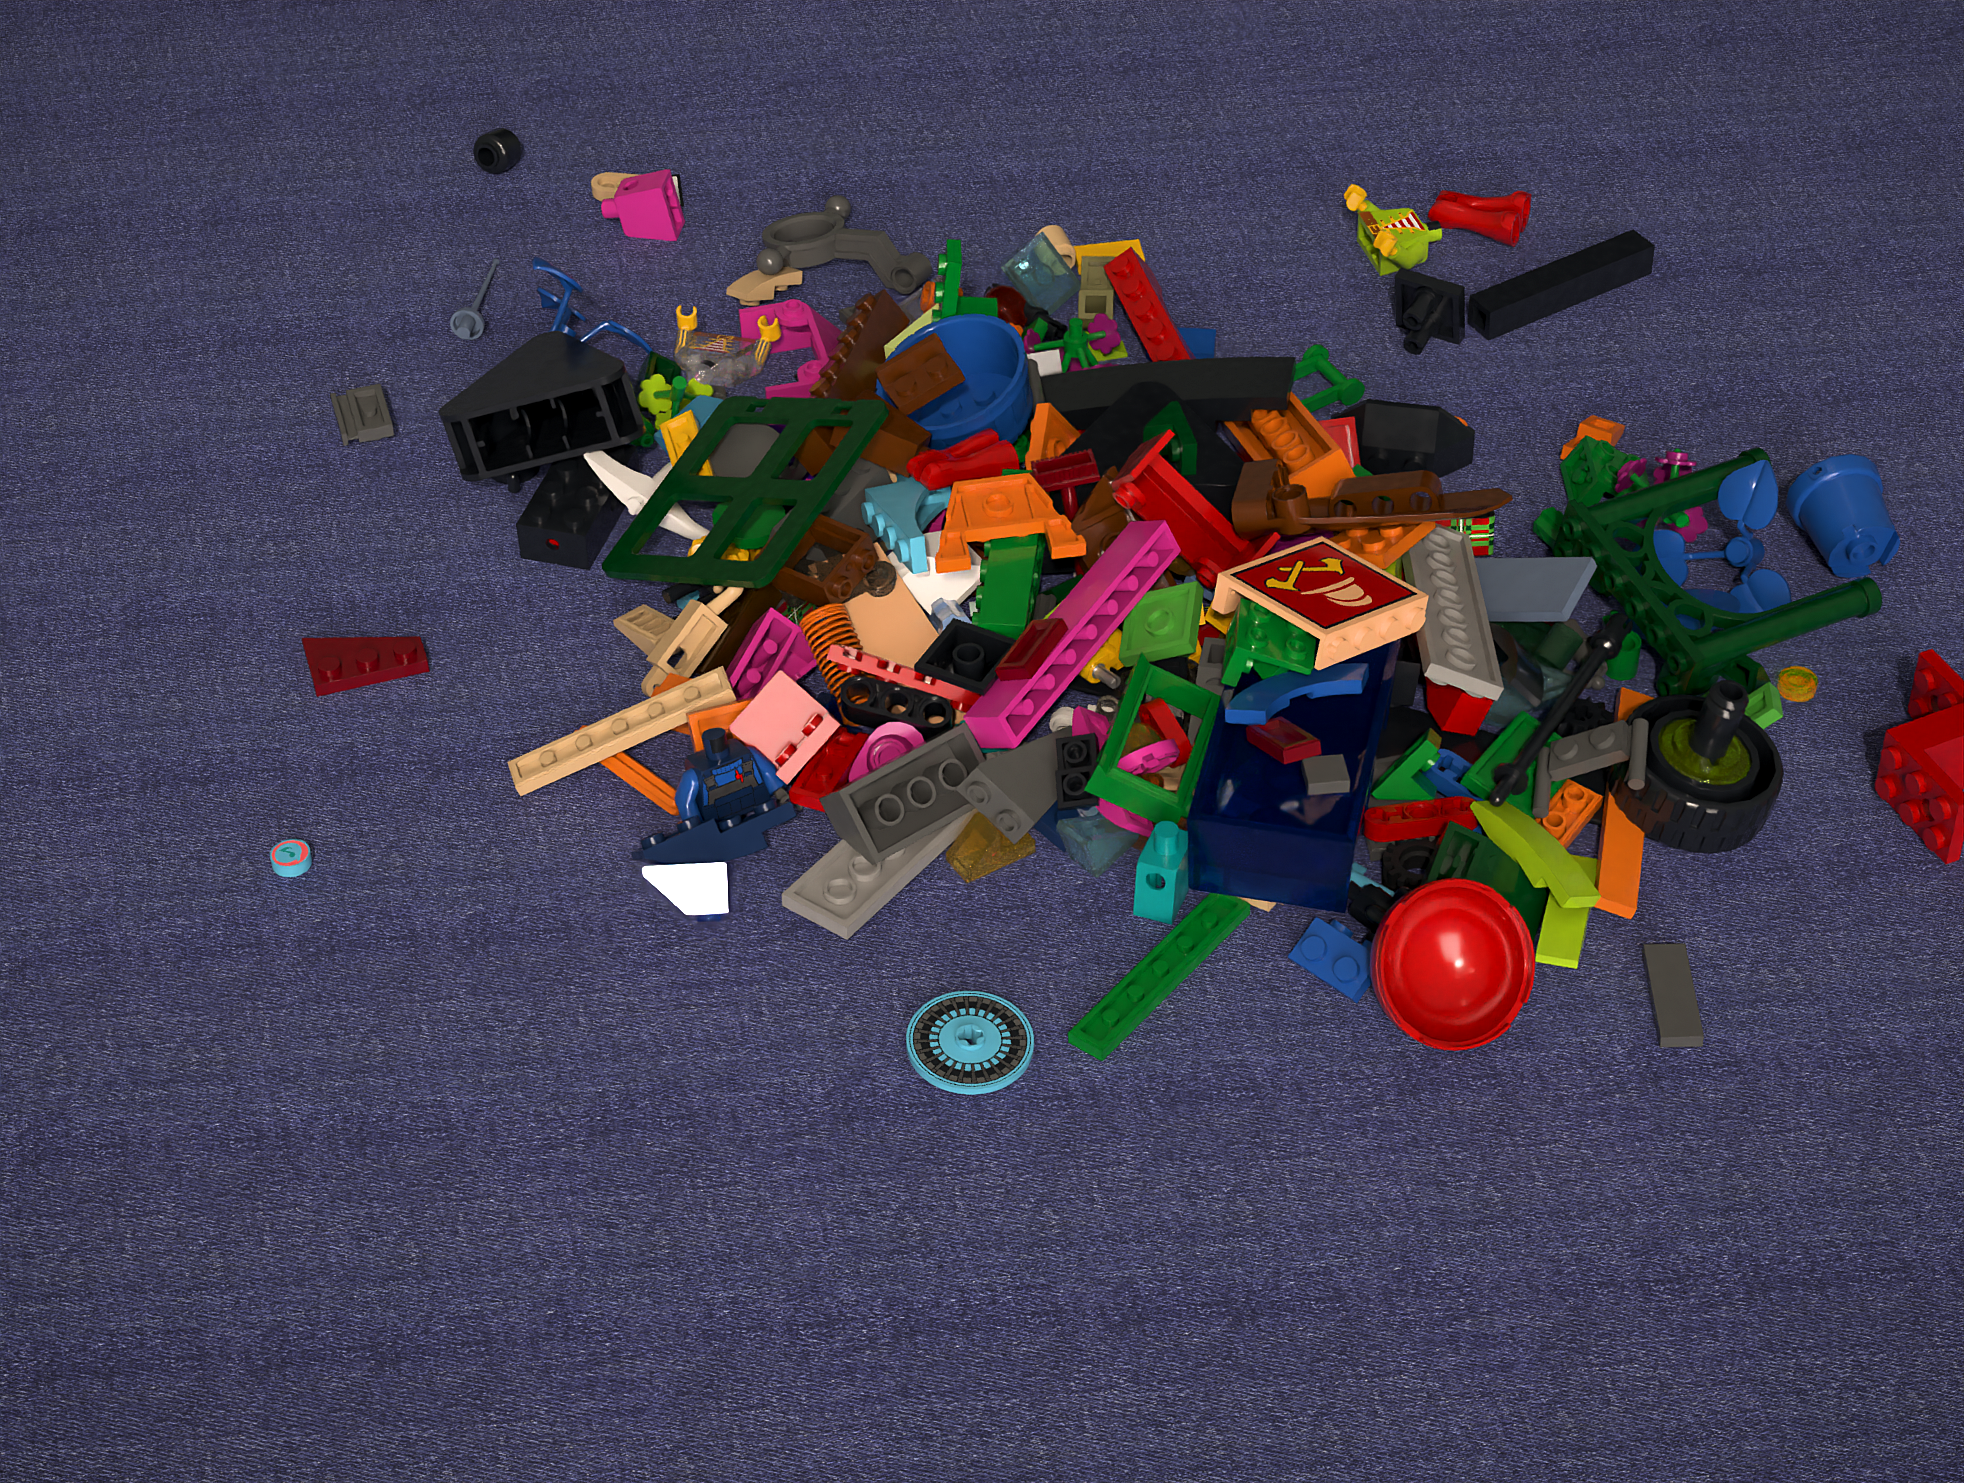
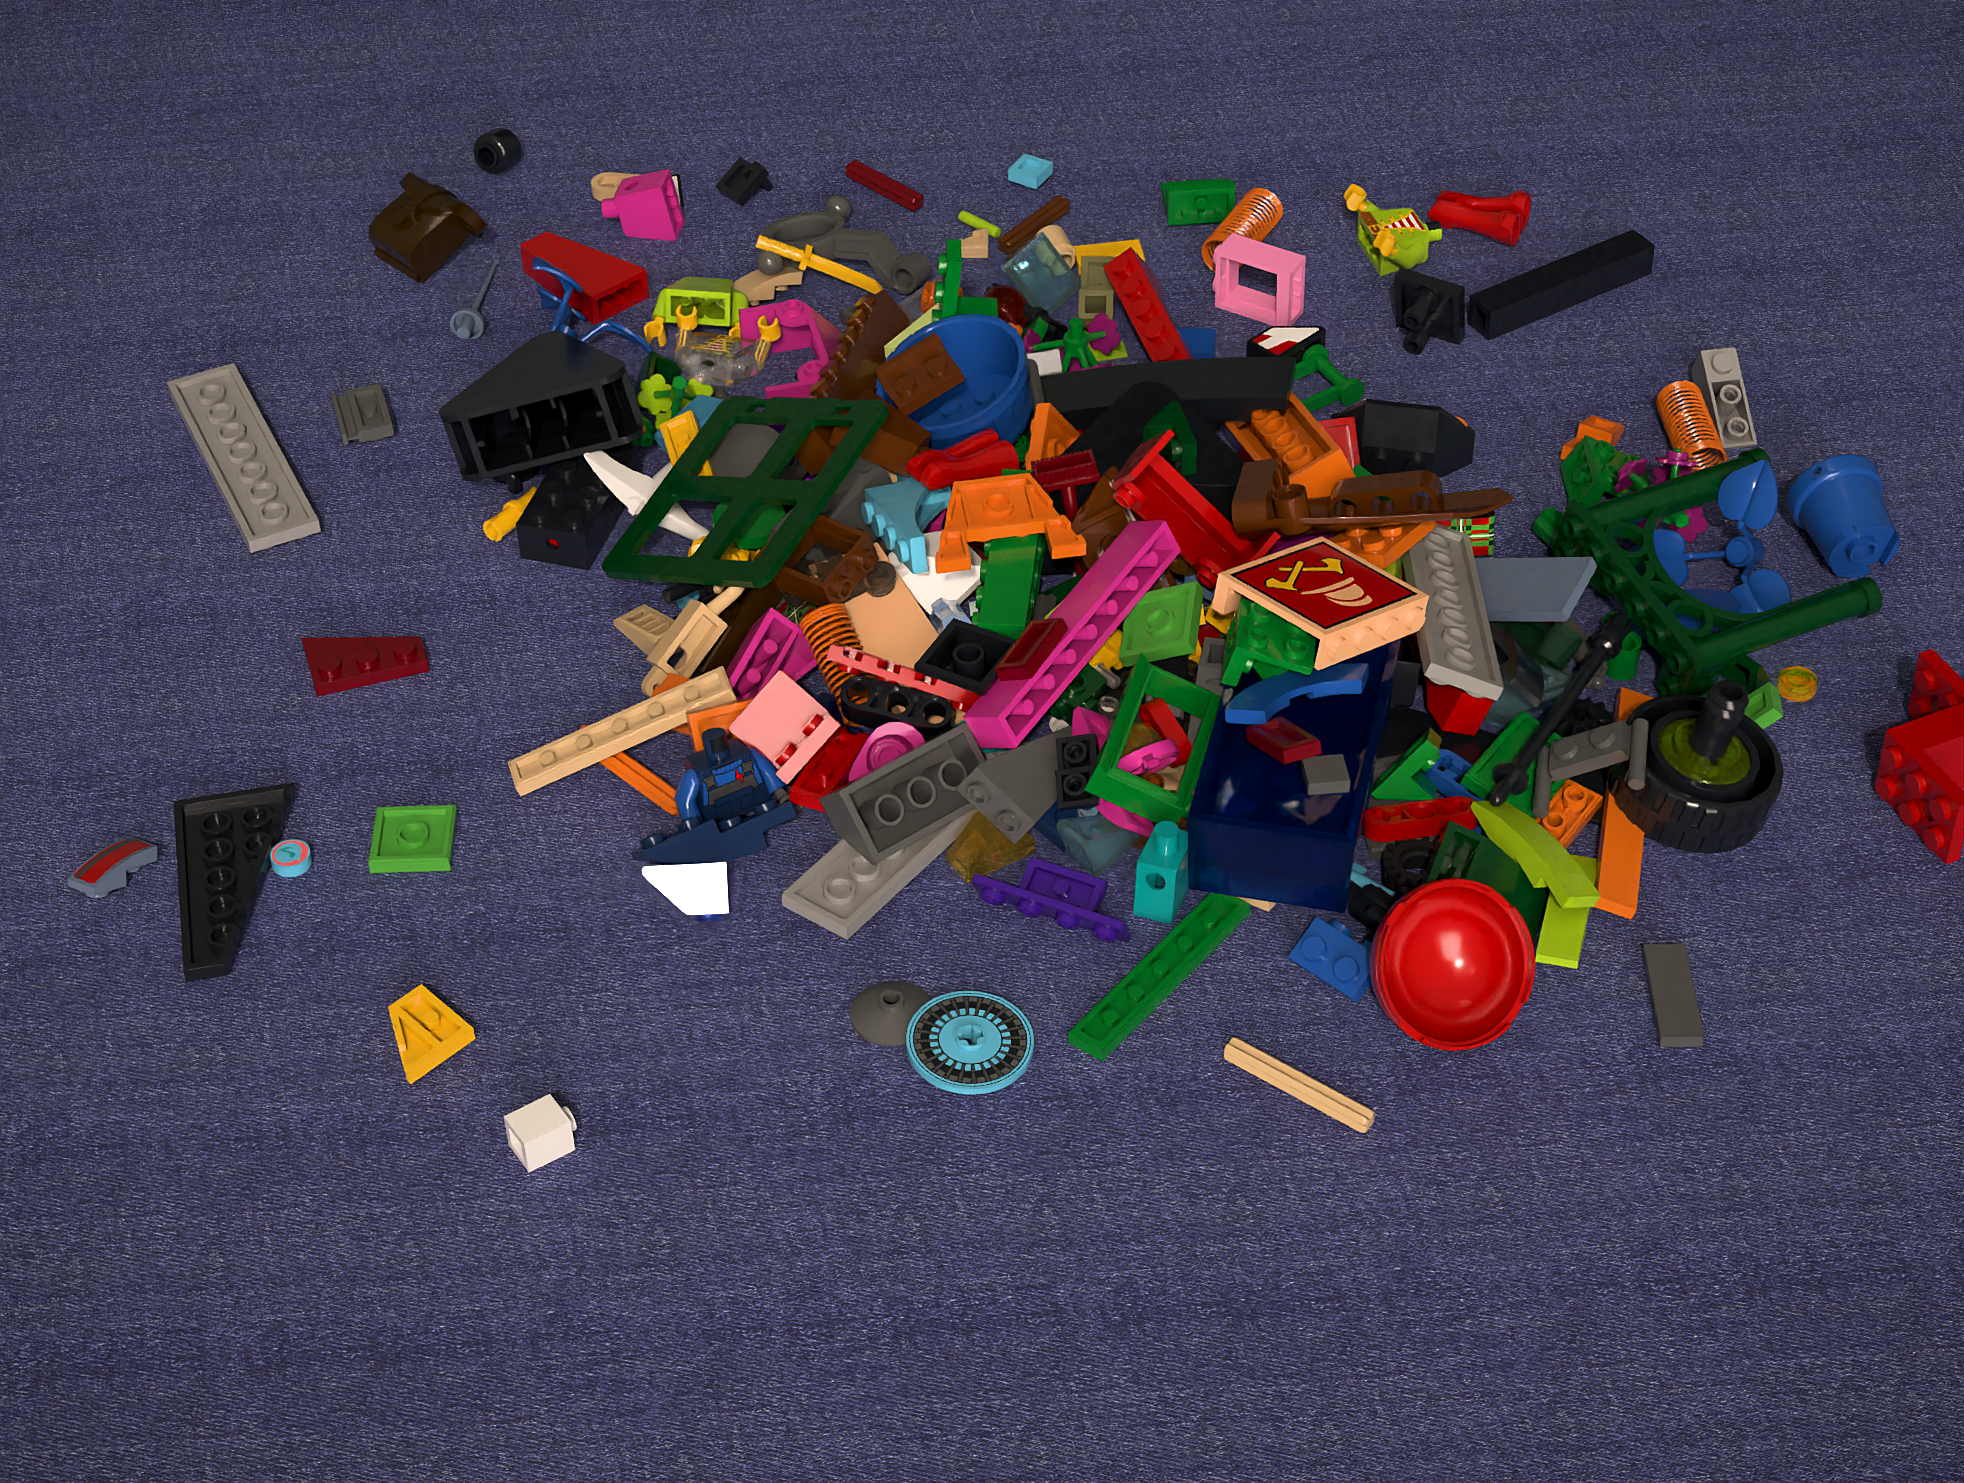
(109, 866): none -> slope
(220, 869): none -> black wing
(243, 458): none -> light grey plate
(413, 839): none -> bright green tile
(422, 228): none -> dark brown piece
(426, 1031): none -> yellow wing
(506, 519): none -> yellow pin
(540, 1132): none -> white brick
(607, 281): none -> red slope
(713, 297): none -> lime torso
(743, 181): none -> black bracket
(819, 263): none -> yellow sword
(884, 185): none -> dark red axle
(885, 1010): none -> dark grey dish
(976, 245): none -> tan tile
(979, 223): none -> lime piece
(1030, 171): none -> medium azure plate
(1031, 225): none -> reddish brown axle
(1059, 894): none -> dark purple bracket
(1082, 691): none -> dark green brick
(1198, 201): none -> green bracket
(1241, 300): none -> bright pink window
(1242, 211): none -> orange piece
(1285, 341): none -> slope
(1299, 1085): none -> tan axle
(1670, 420): none -> orange piece
(1723, 390): none -> light grey slope

